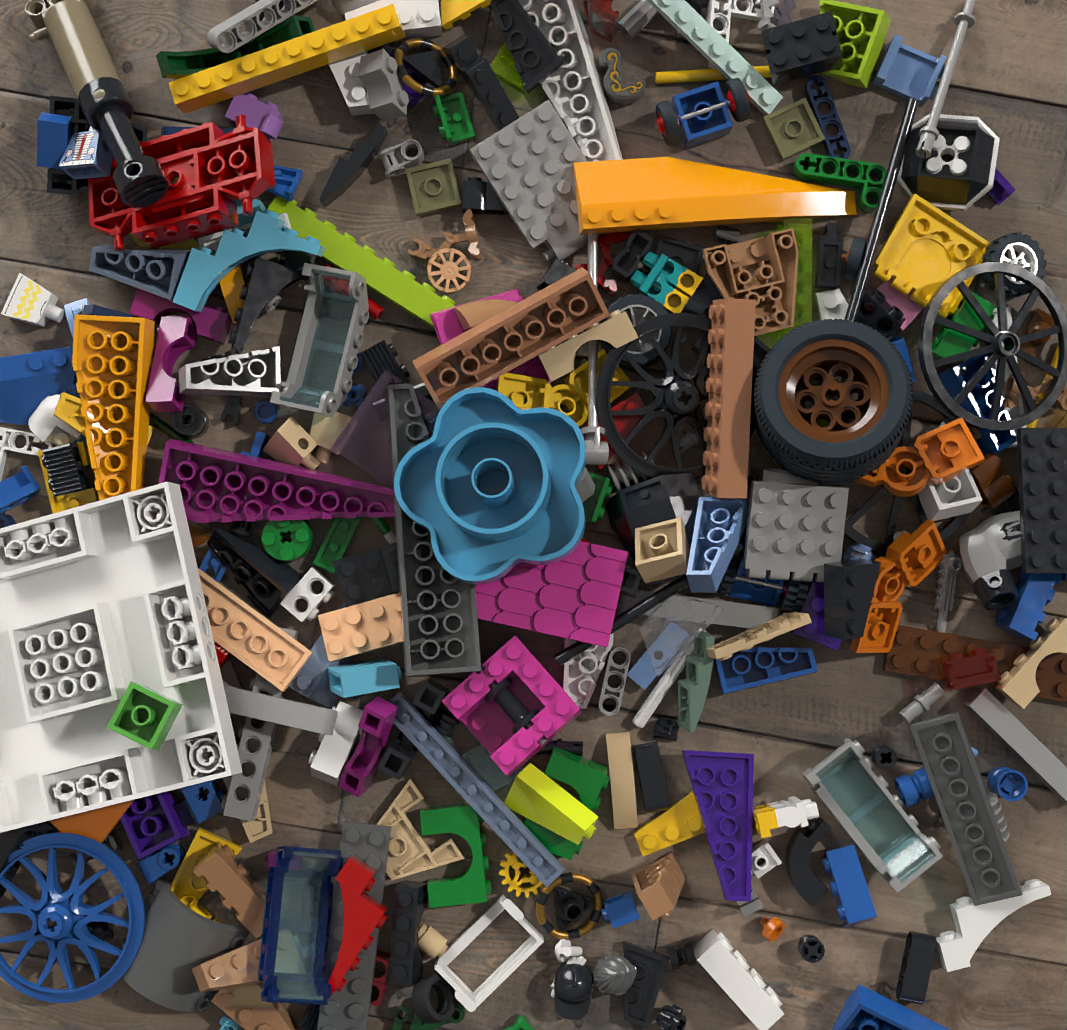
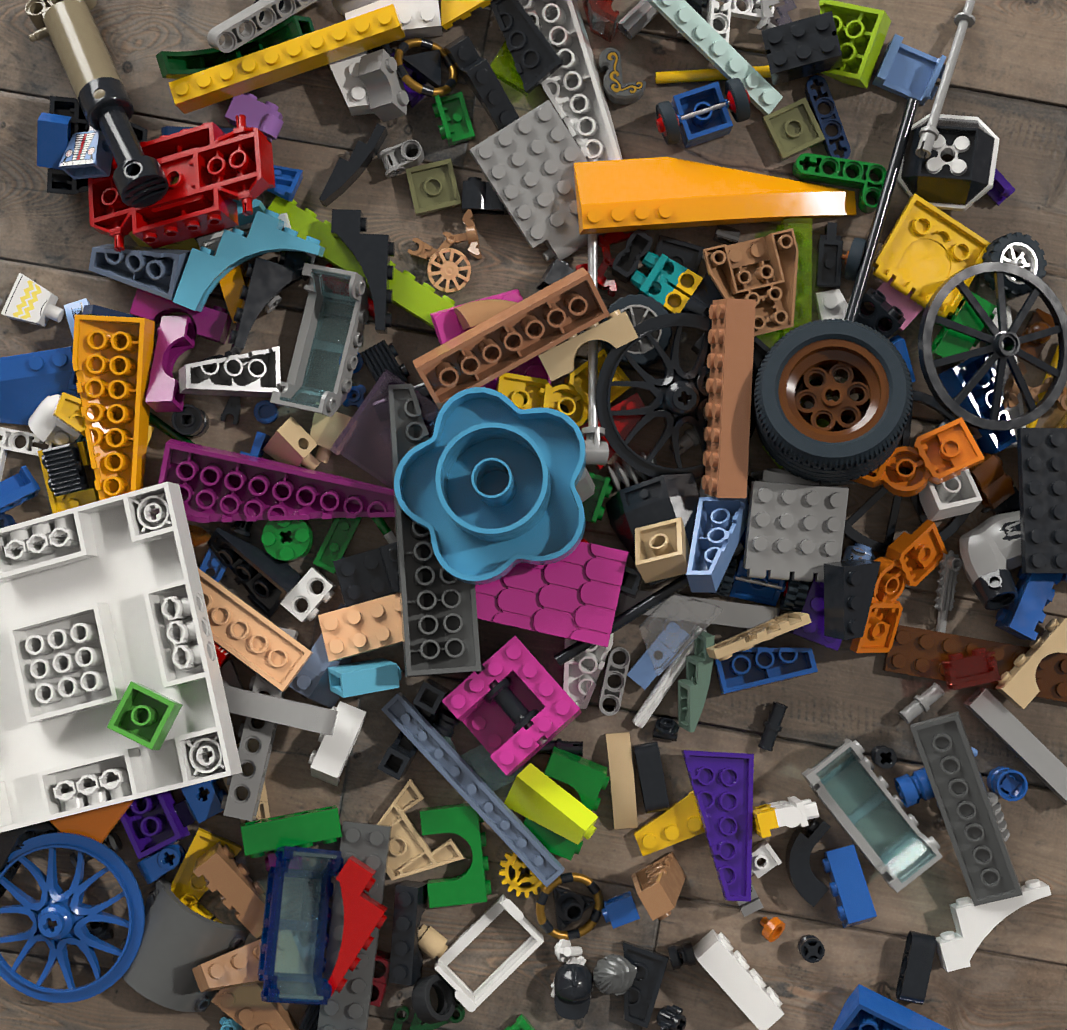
(291, 830): none -> green brick
(373, 255): none -> black arch
(376, 727): magenta arch -> none
(772, 726): none -> black pin

